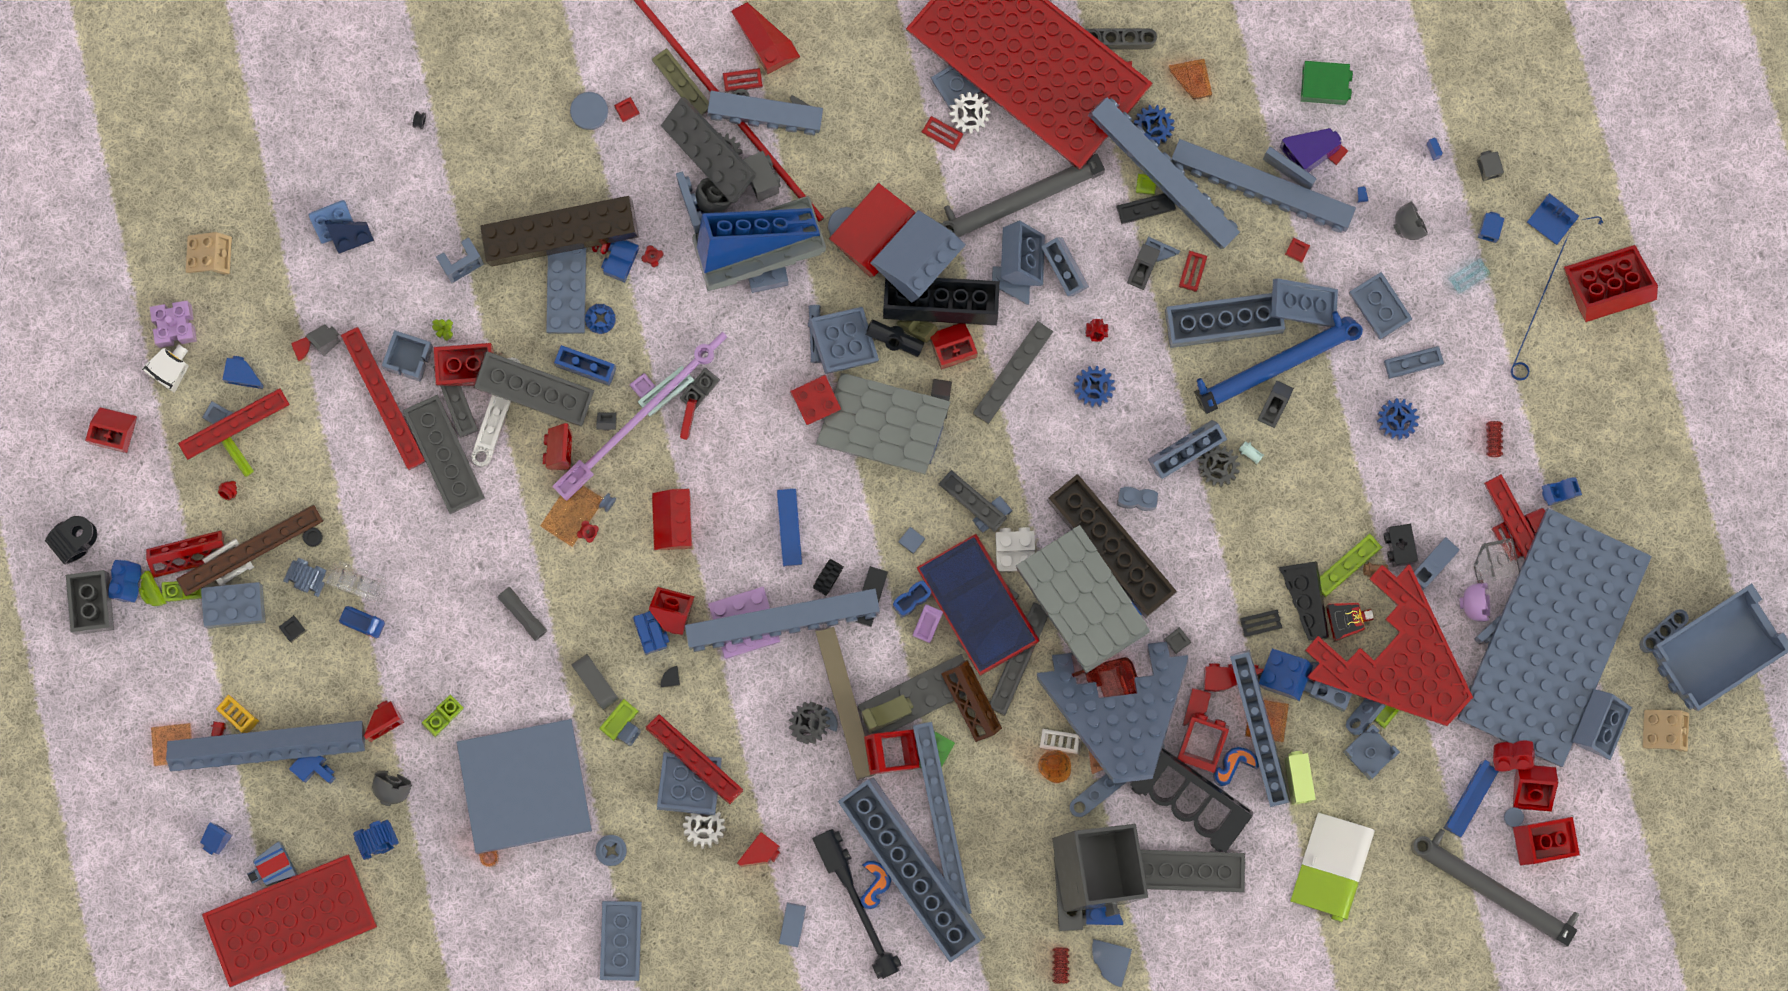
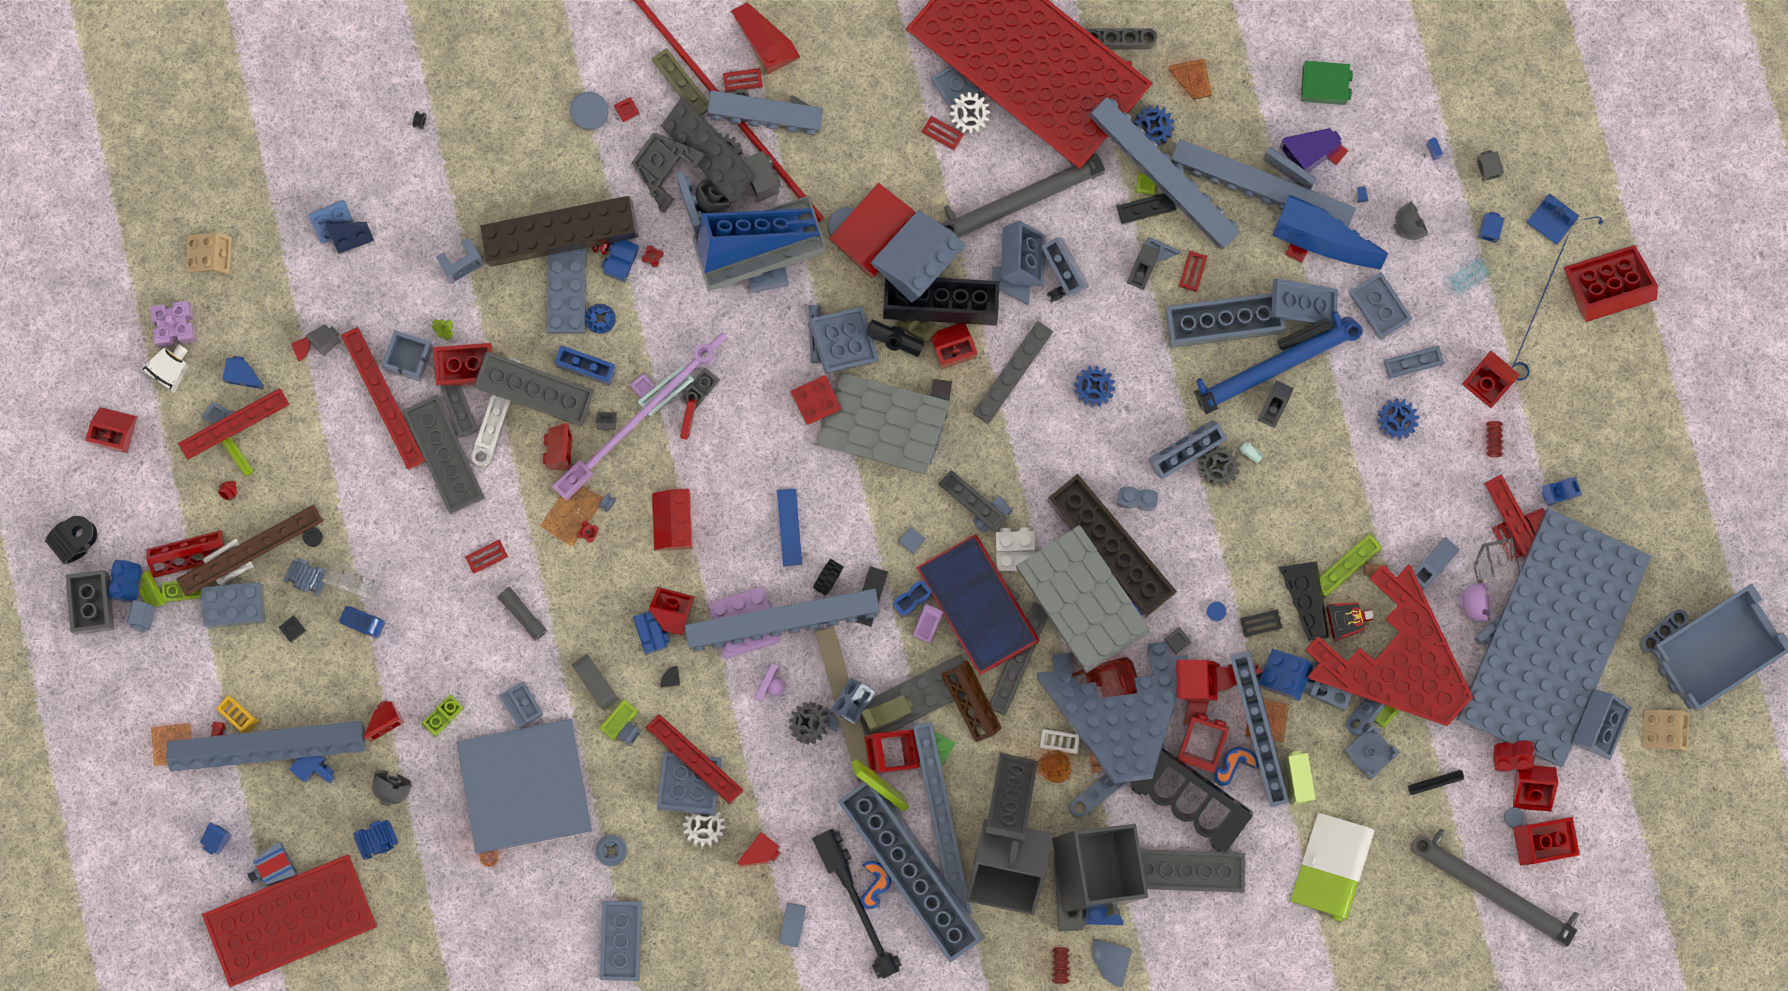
(140, 616): none -> sand blue brick
(484, 549): none -> red tile
(521, 705): none -> sand blue plate
(658, 160): none -> dark grey wing
(770, 684): none -> lavender tile
(853, 700): none -> sand blue brick
(879, 785): none -> lime tile
(1009, 870): none -> dark grey piece
(1011, 797): none -> dark grey plate
(1056, 294): none -> black bush
(1097, 330): red gear -> none
(1196, 680): none -> red slope
(1216, 611): none -> blue tile
(1304, 334): none -> black axle
(1324, 235): none -> blue wedge
(1408, 553): black brick -> none
(1436, 782): none -> black axle
(1471, 799): blue fence -> none
(1490, 379): none -> red slope

